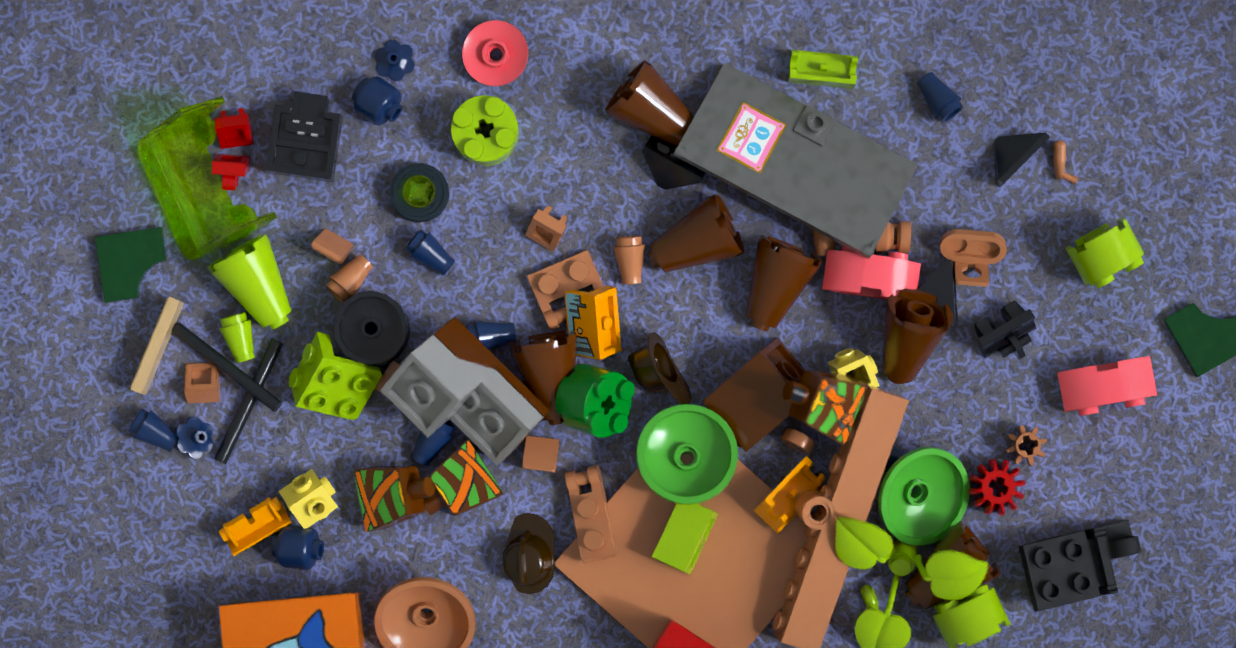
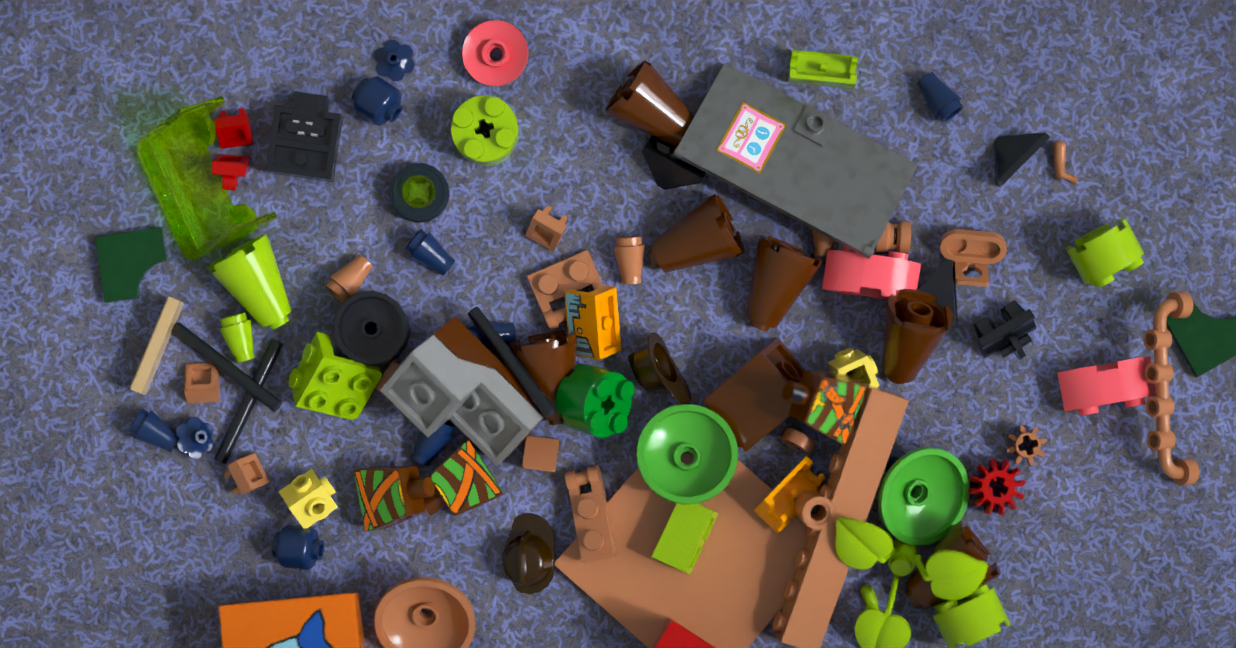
(244, 533): light orange hinge -> none
(247, 474): none -> nougat tile
(332, 246): nougat slope -> none
(511, 362): none -> black bar
(1076, 564): black plate -> none
(1160, 372): none -> nougat bar

